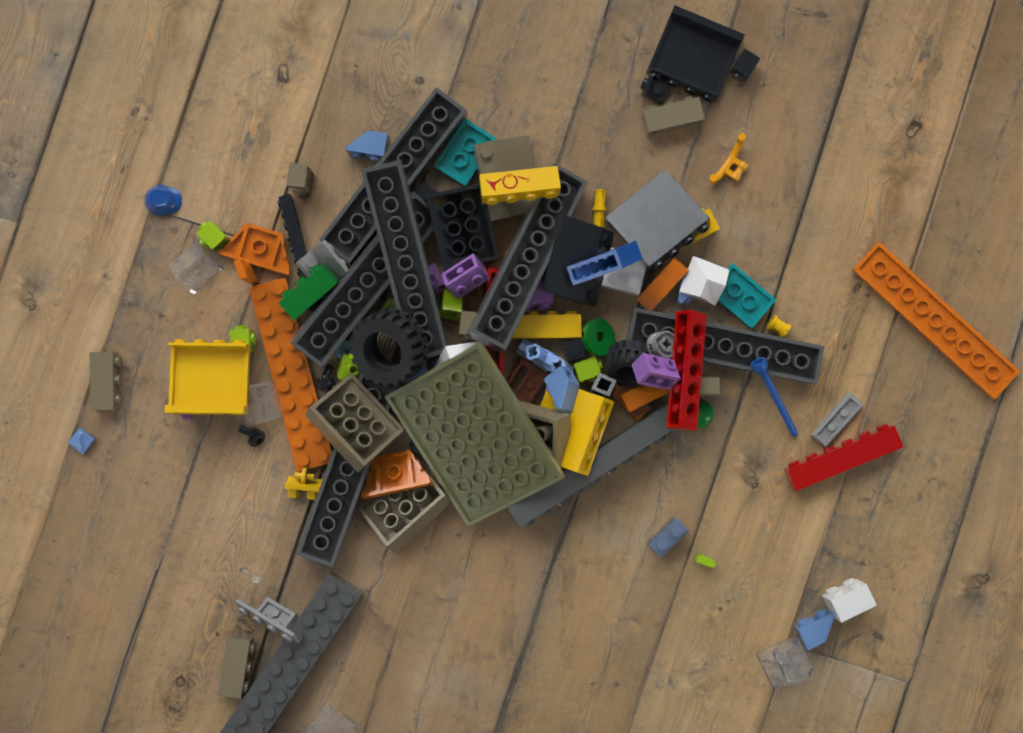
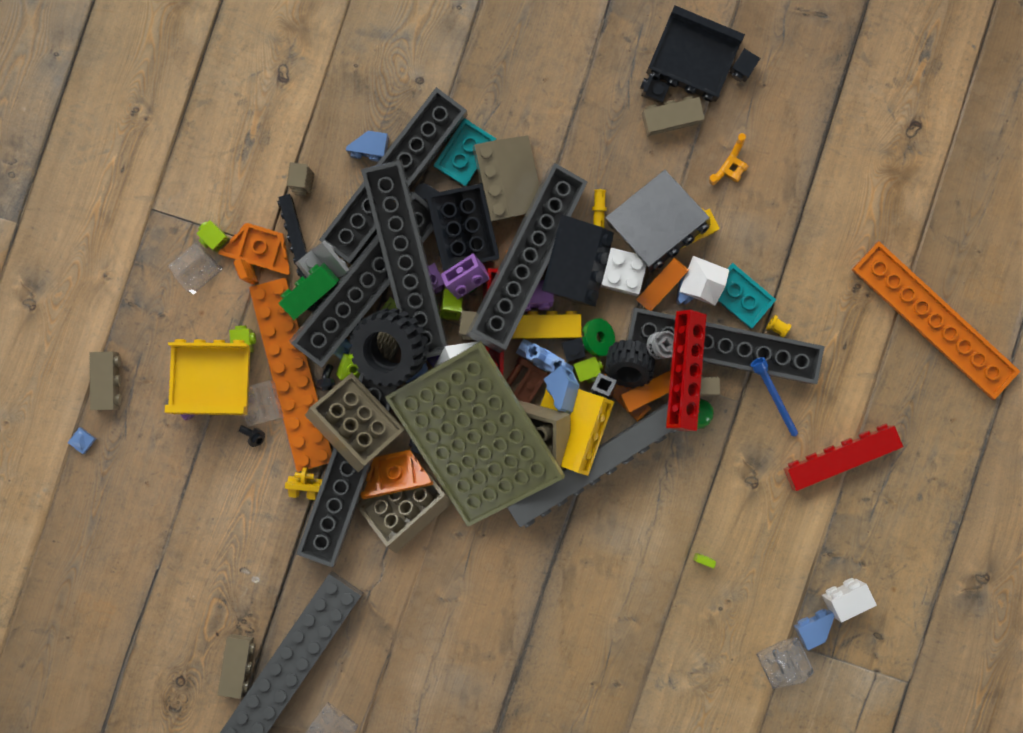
(162, 200): blue hat -> none
(273, 615): light grey bracket -> none
(519, 185): yellow brick -> none
(604, 263): blue arch -> none
(656, 371): medium lavender brick -> none
(667, 537): sand blue brick -> none
(836, 419): light grey tile -> none

